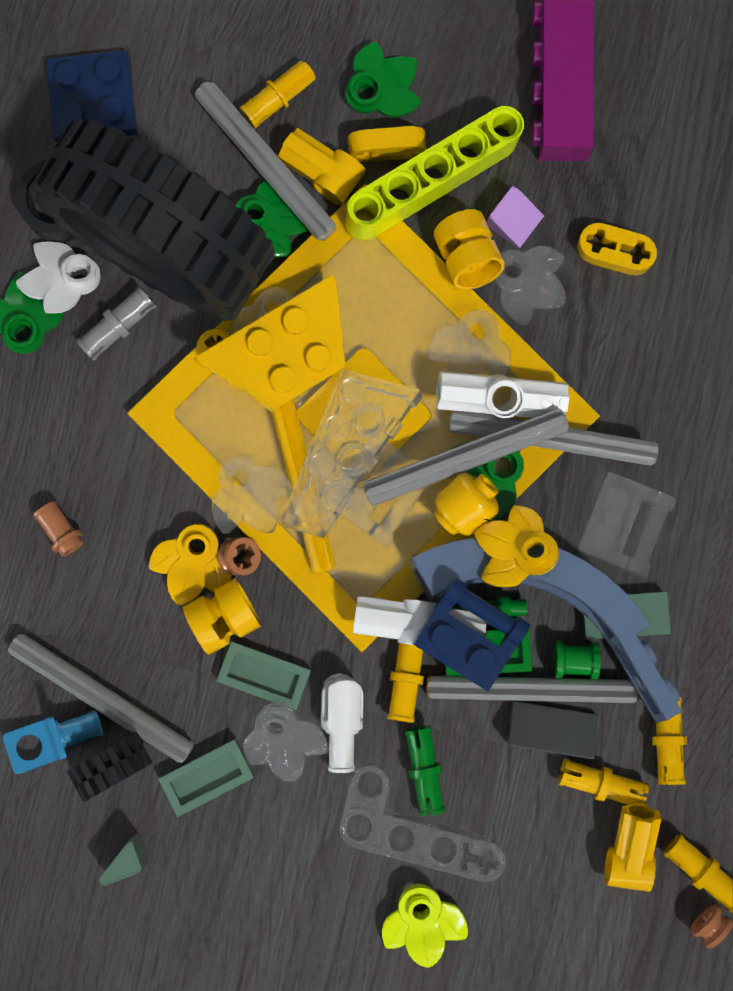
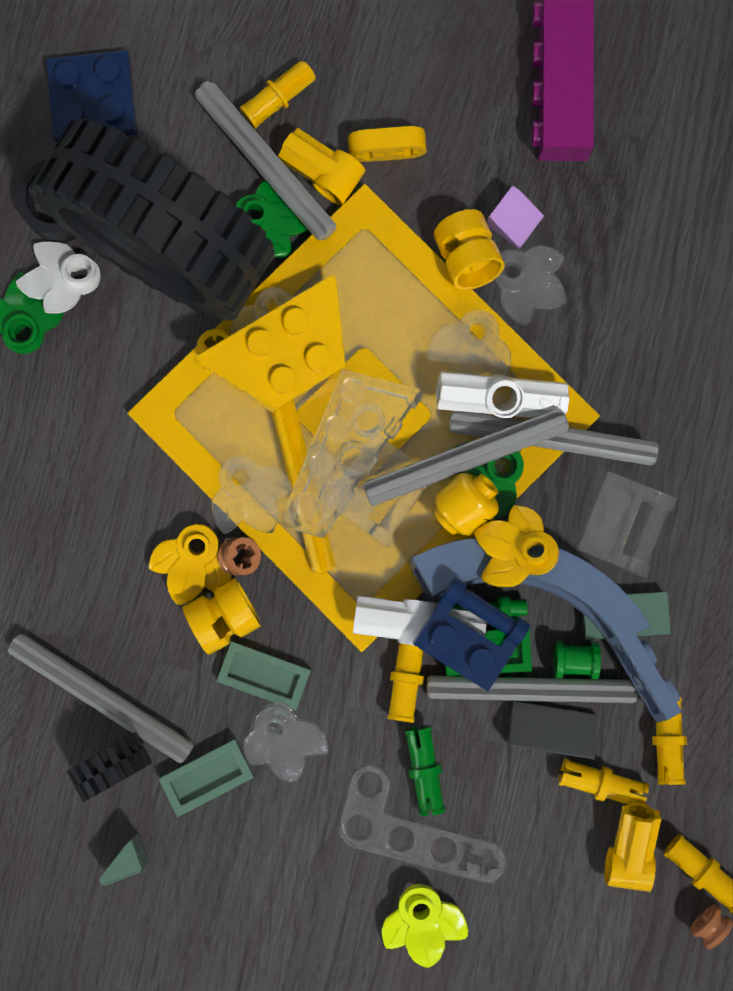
(54, 739): dark azure bracket -> none
(58, 529): nougat pin -> none
(116, 323): light grey pin -> none
(341, 719): white arm -> none
(386, 79): green plate -> none
(442, 156): neon yellow beam -> none
(620, 240): yellow beam -> none

